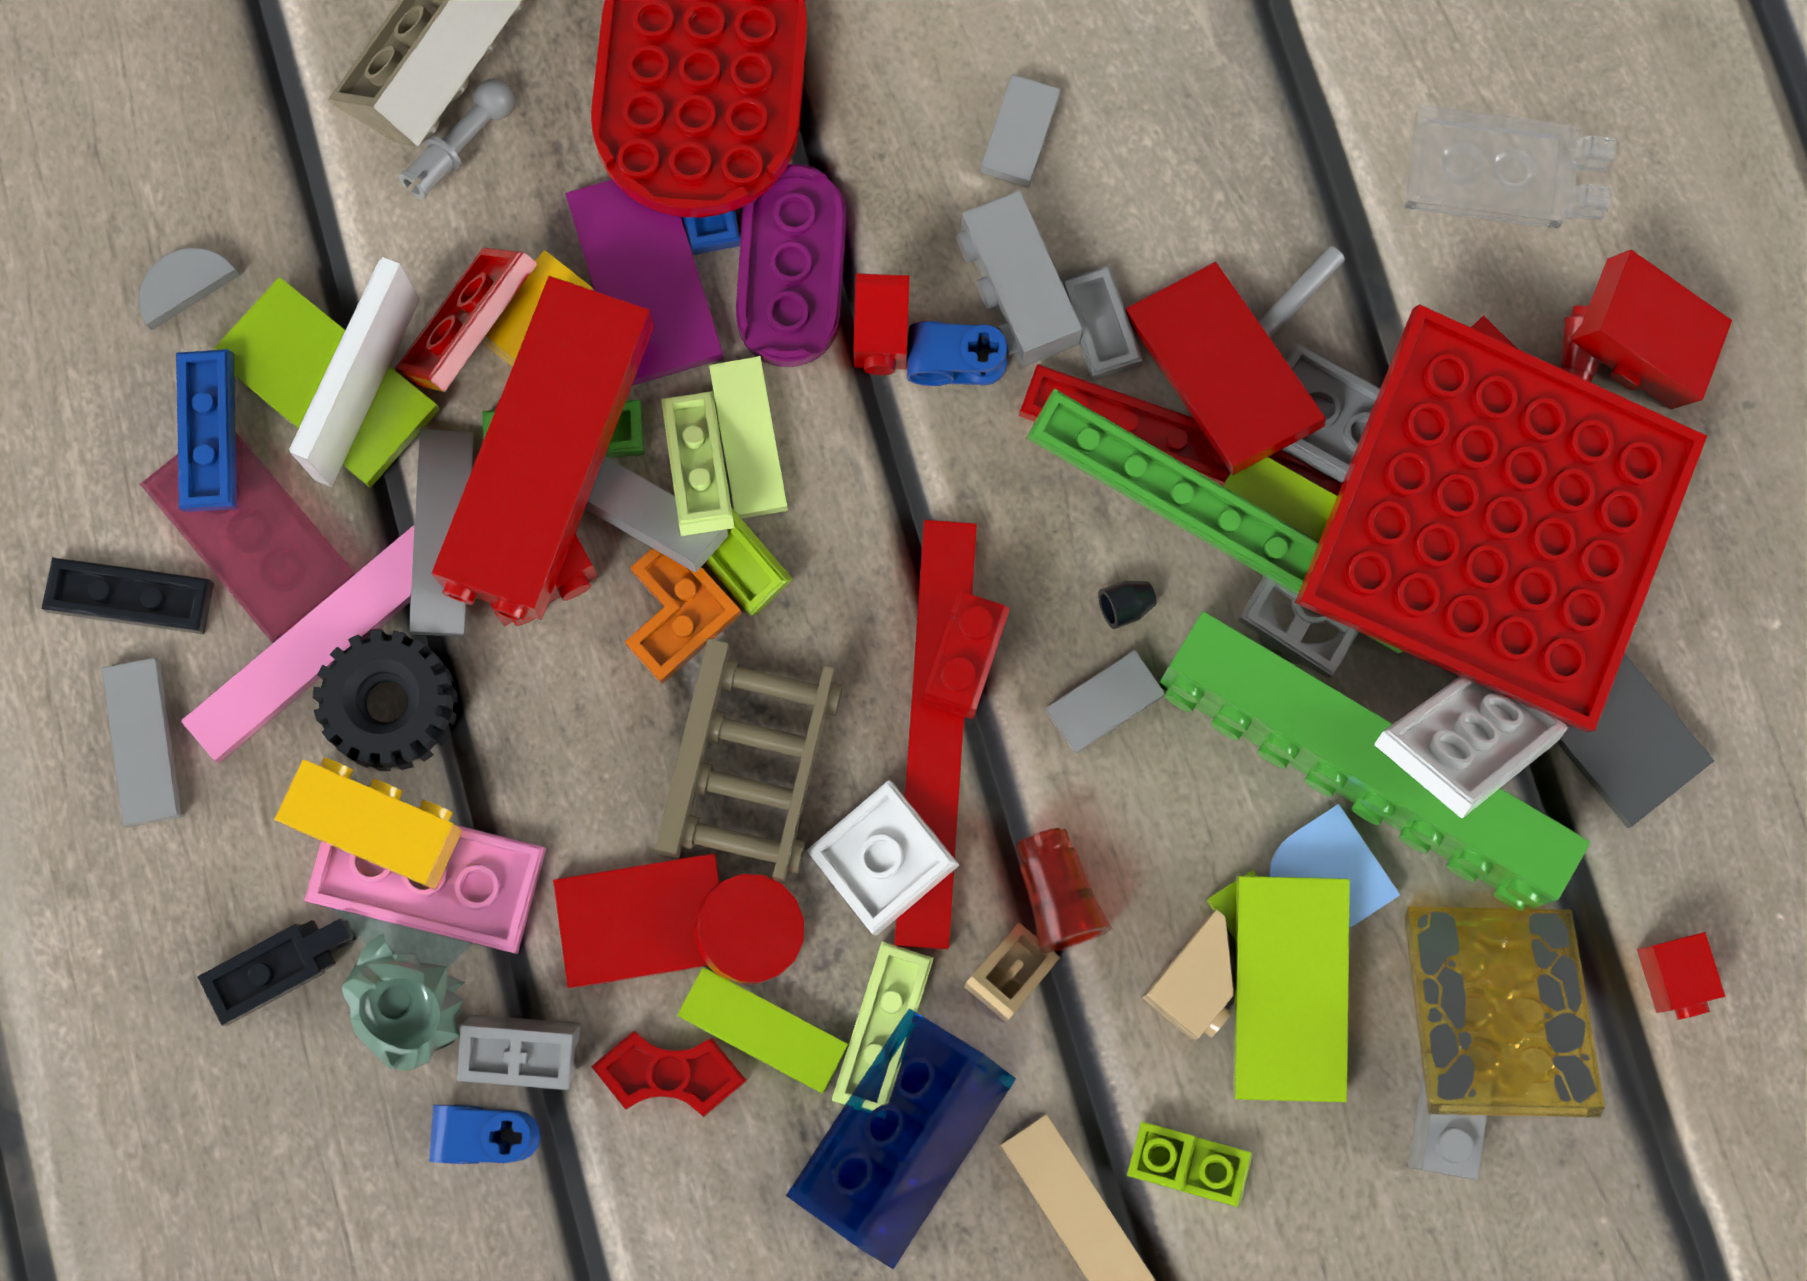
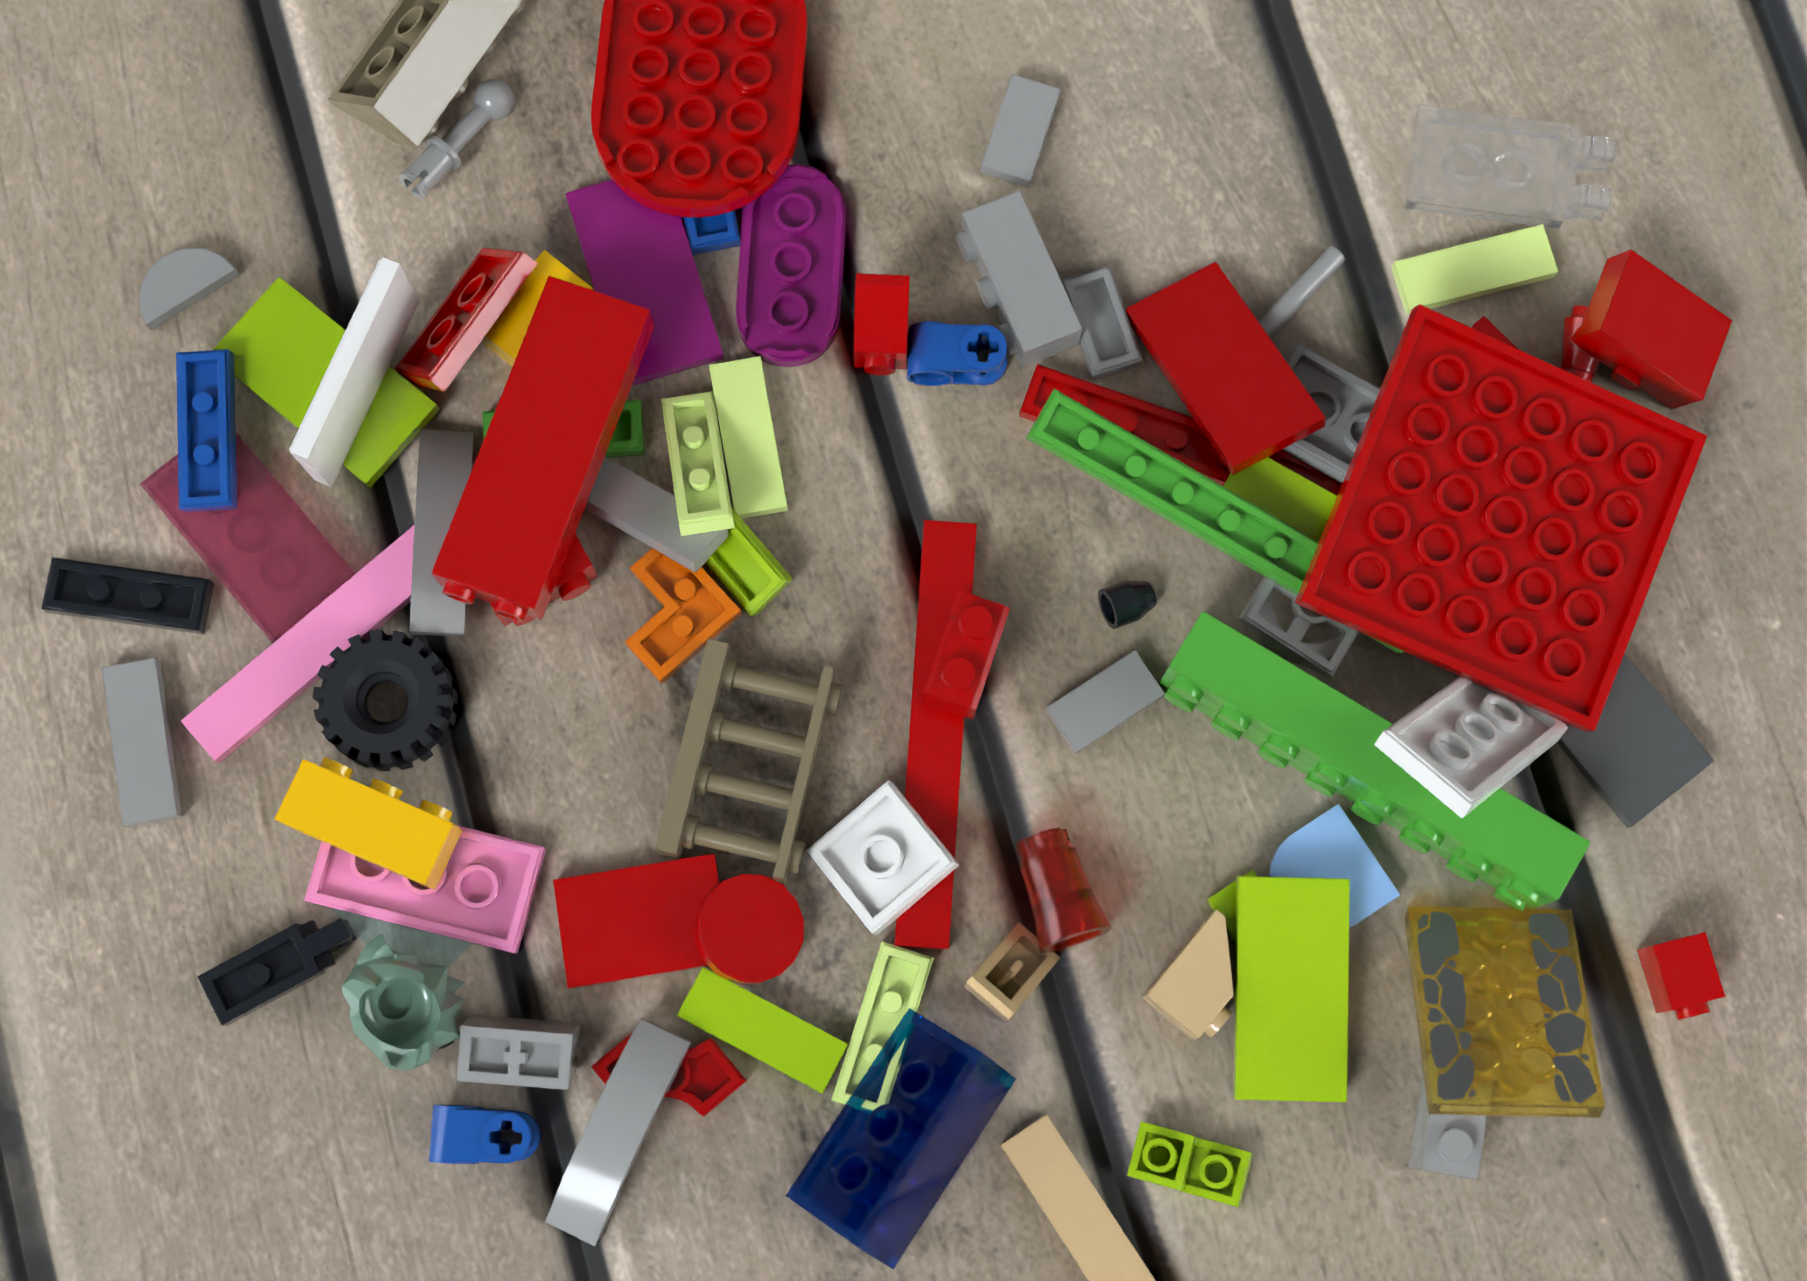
(616, 1131): none -> light grey slope
(1475, 269): none -> yellowish green tile

